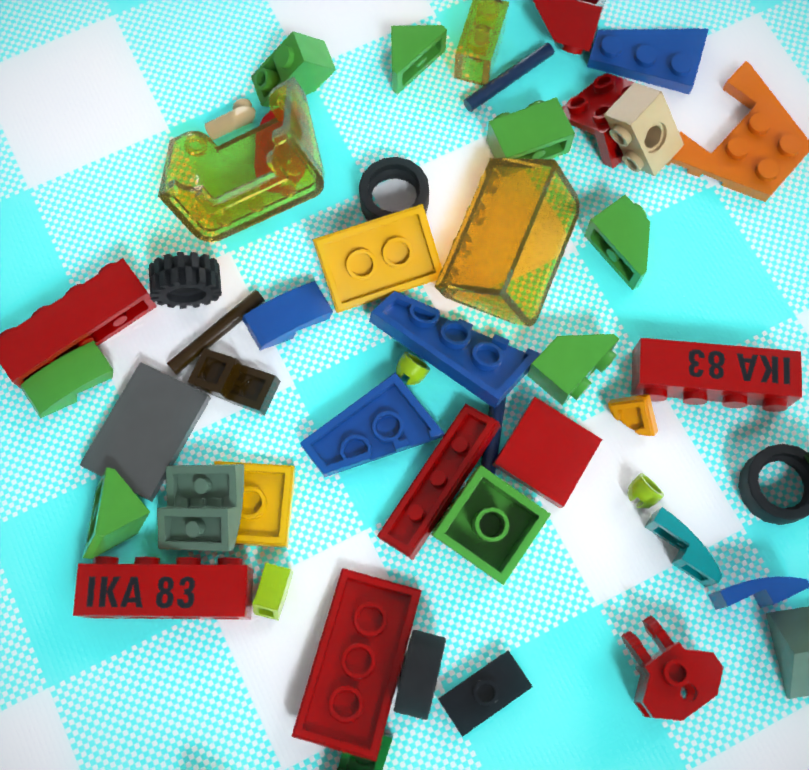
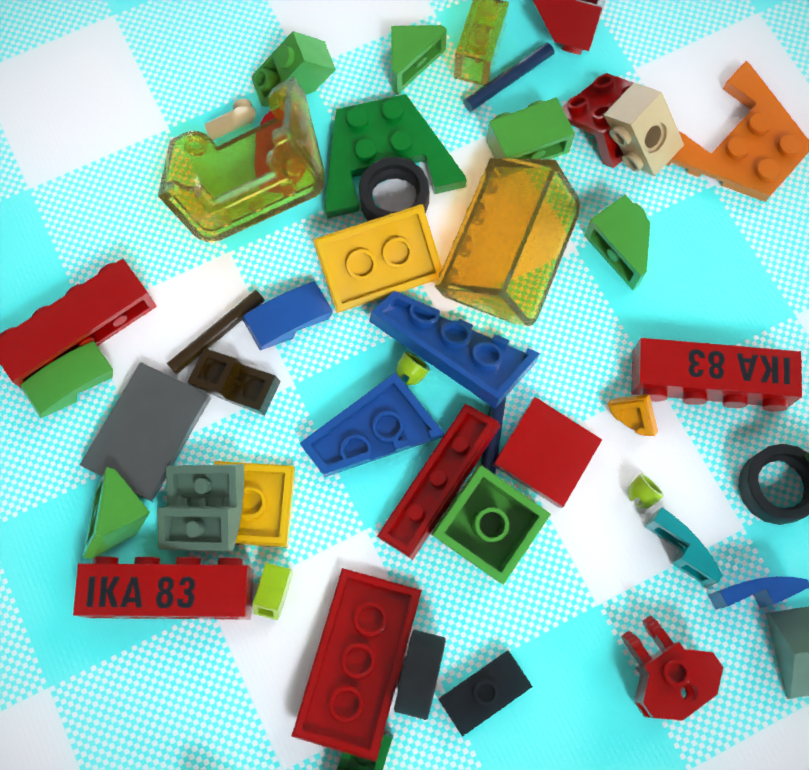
(184, 280): black tyre -> none
(381, 131): none -> green wing
(568, 363): bright green slope -> none
(651, 55): blue wing -> none

